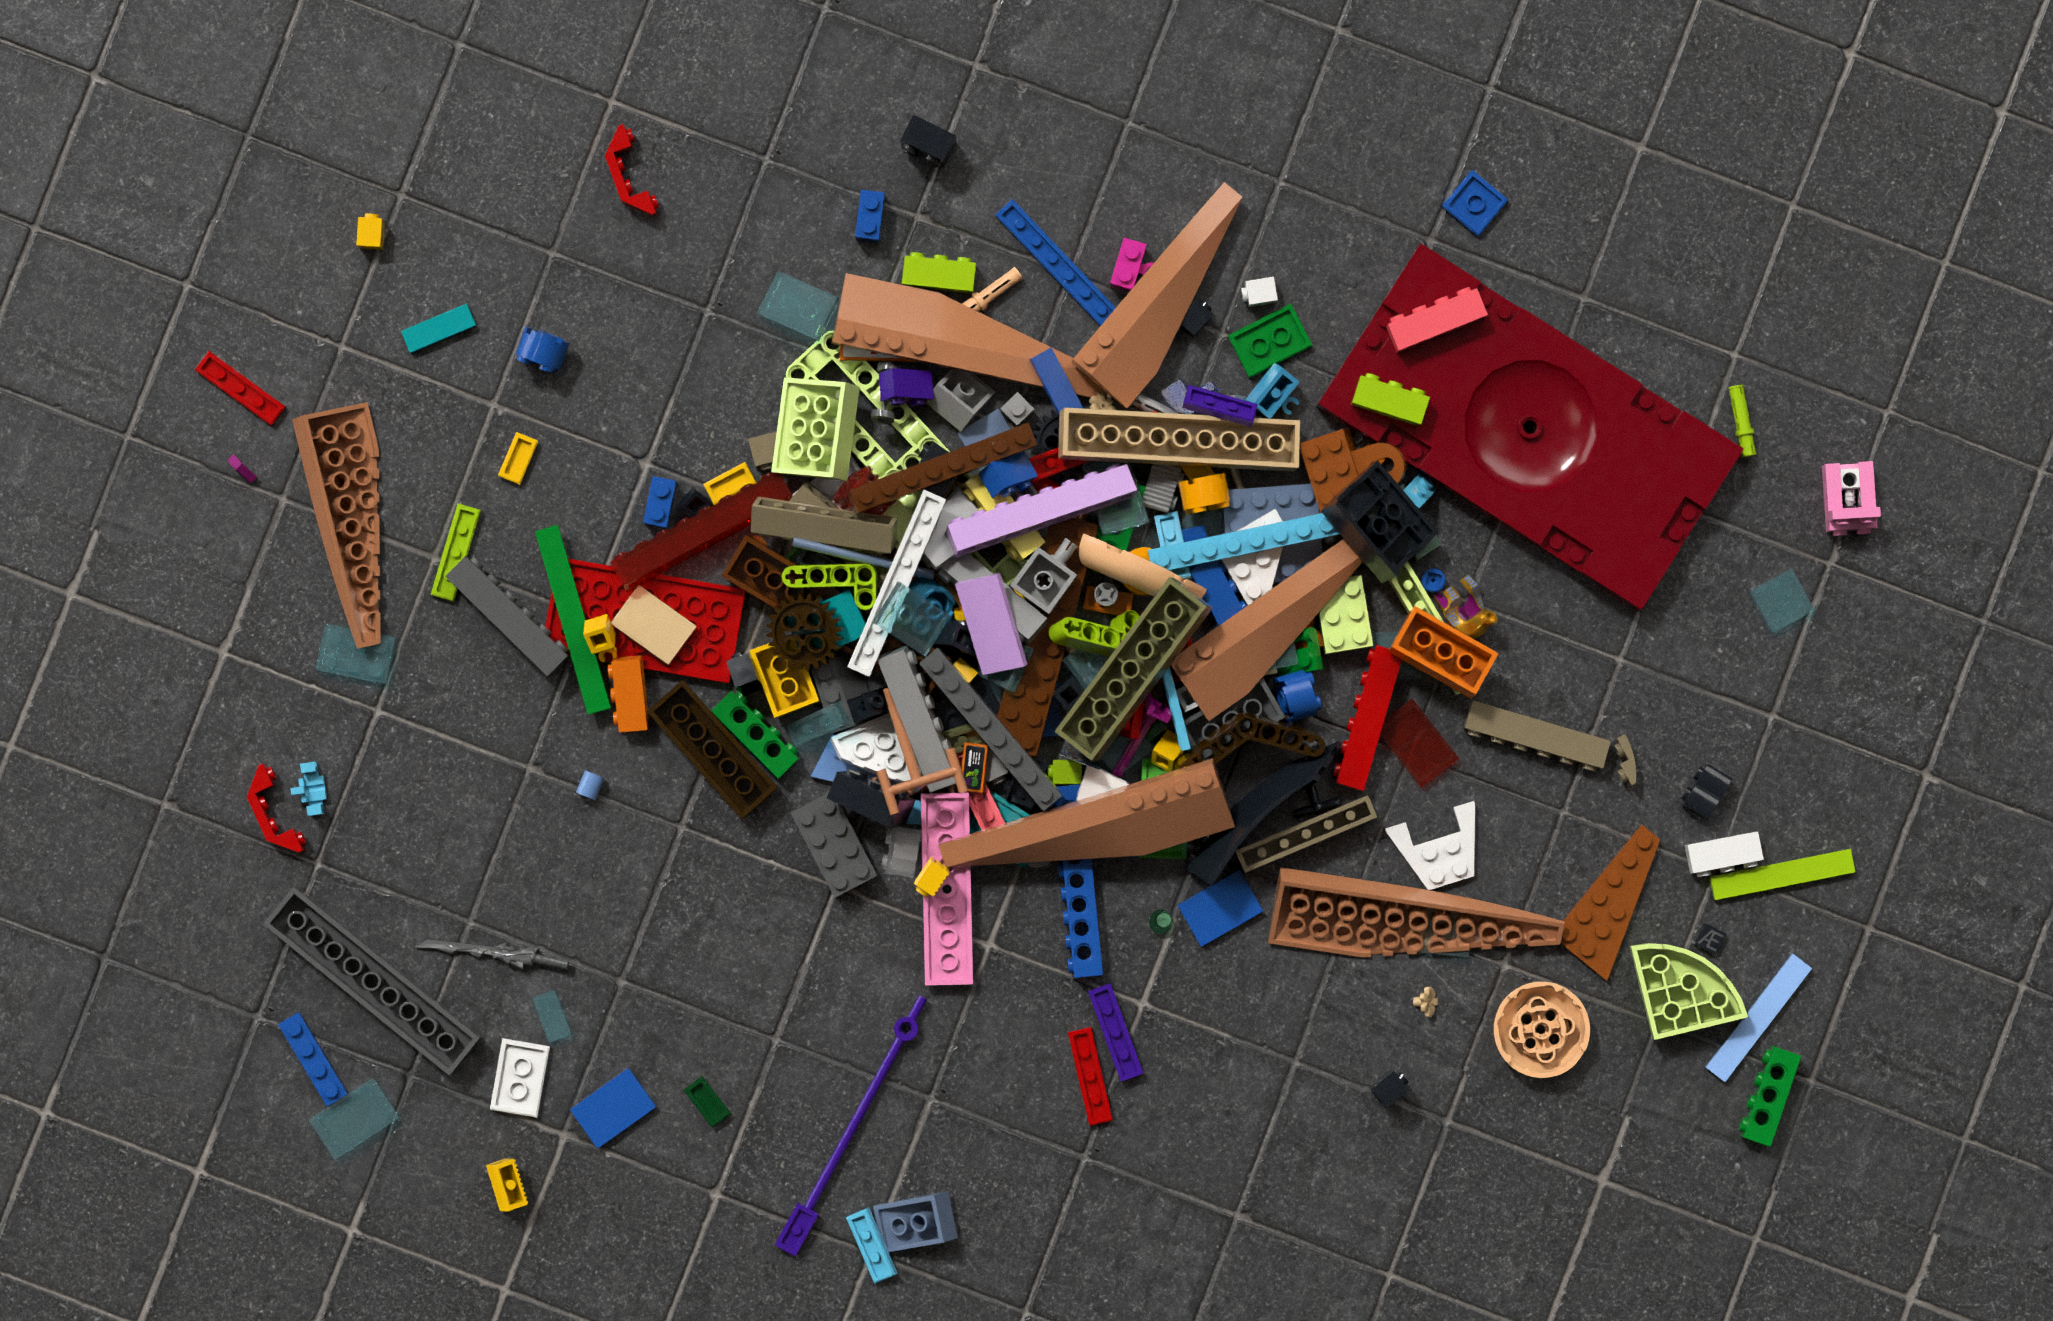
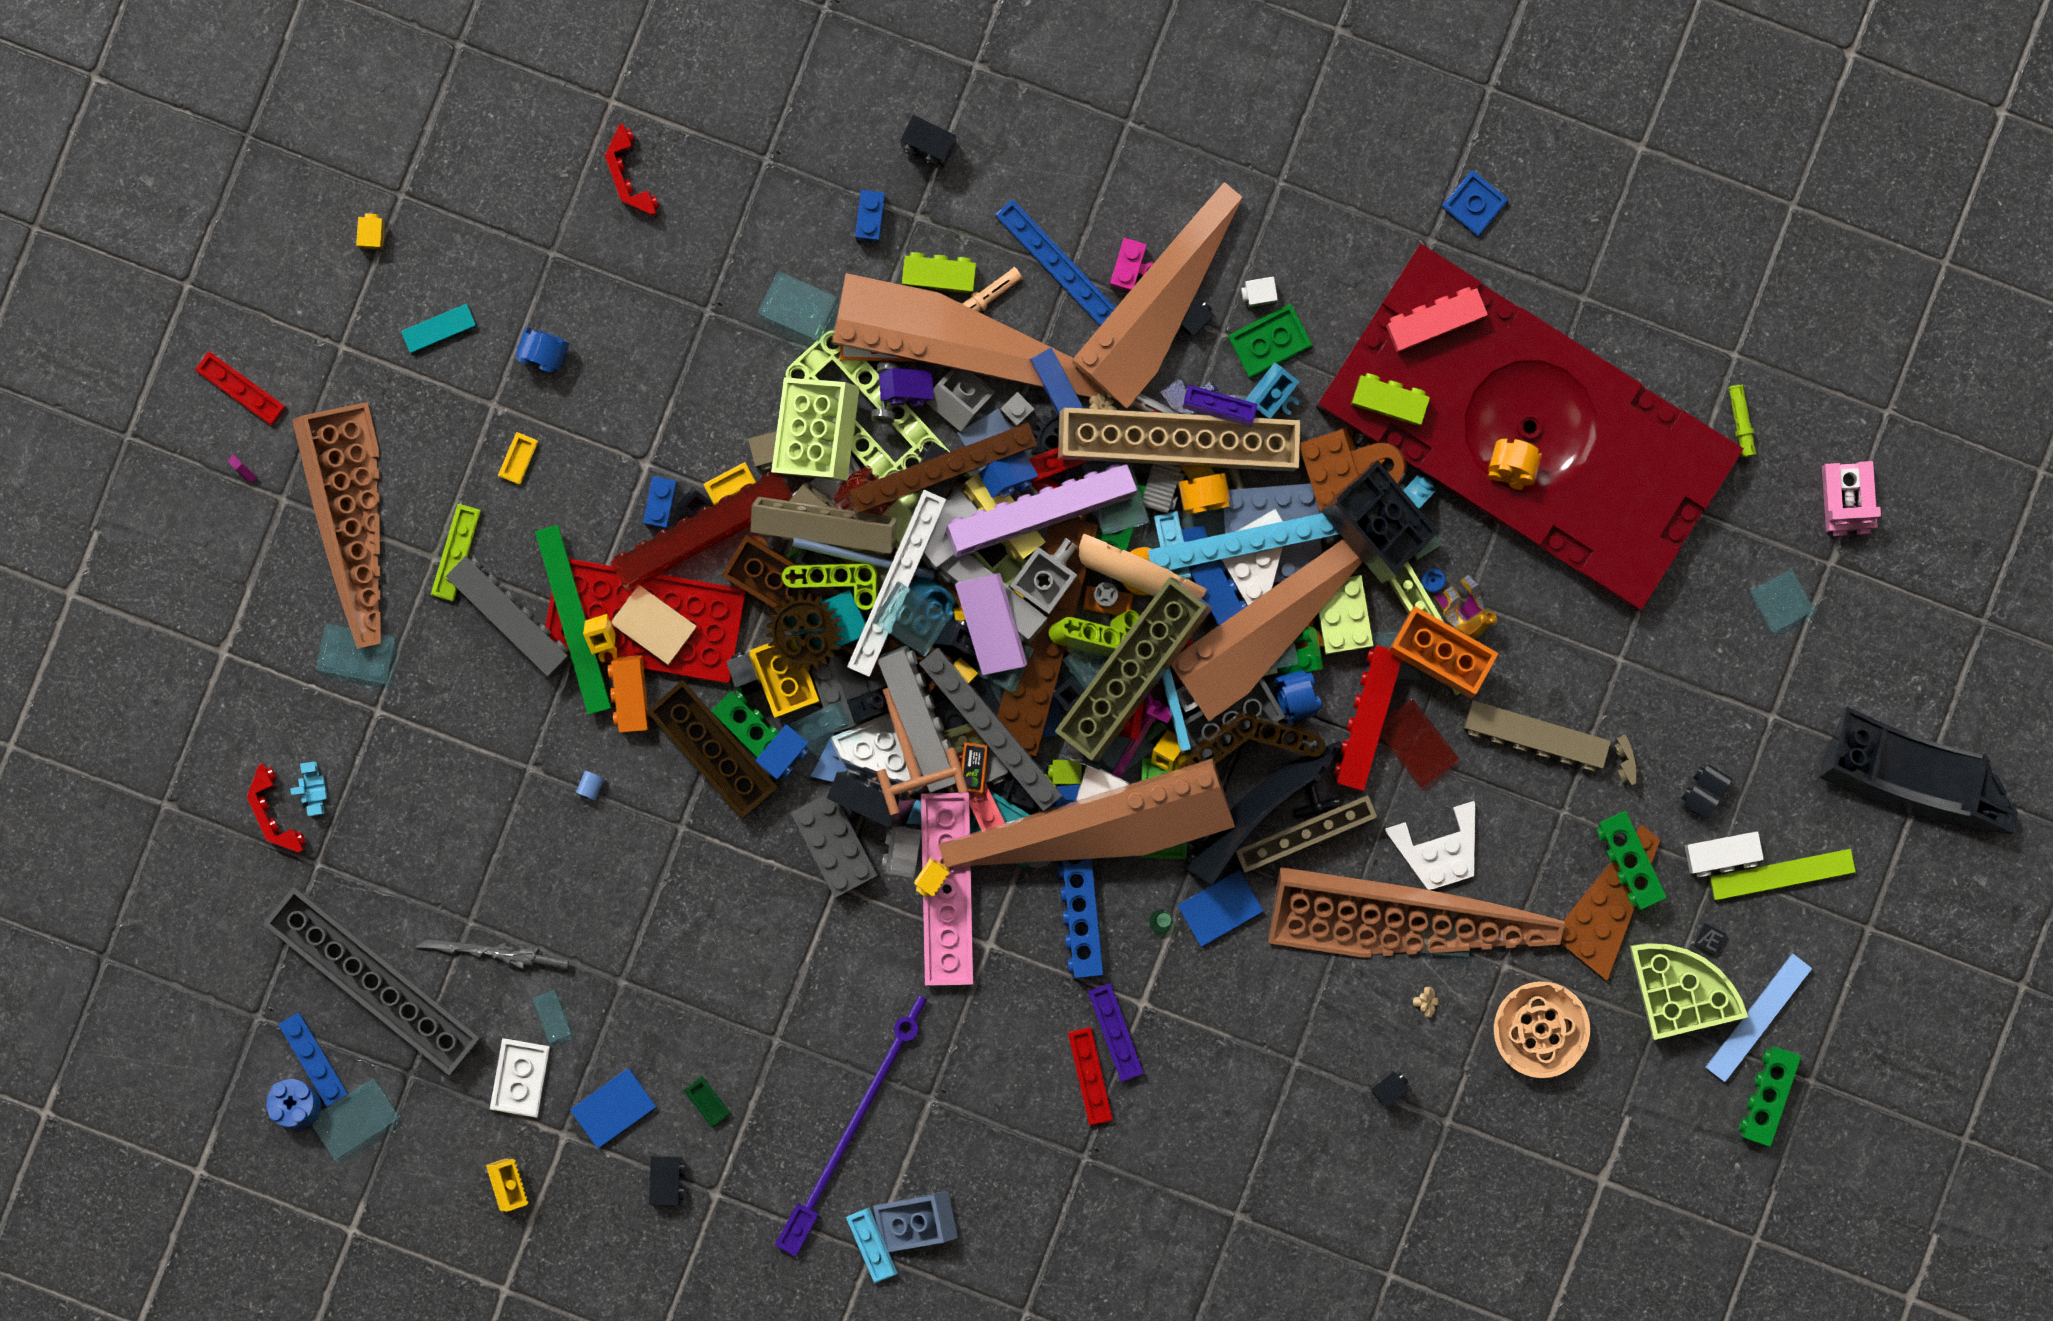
(299, 1116): none -> brick
(665, 1180): none -> black brick
(783, 752): none -> blue brick
(1514, 463): none -> light orange brick
(1653, 890): none -> green brick
(1916, 775): none -> black slope

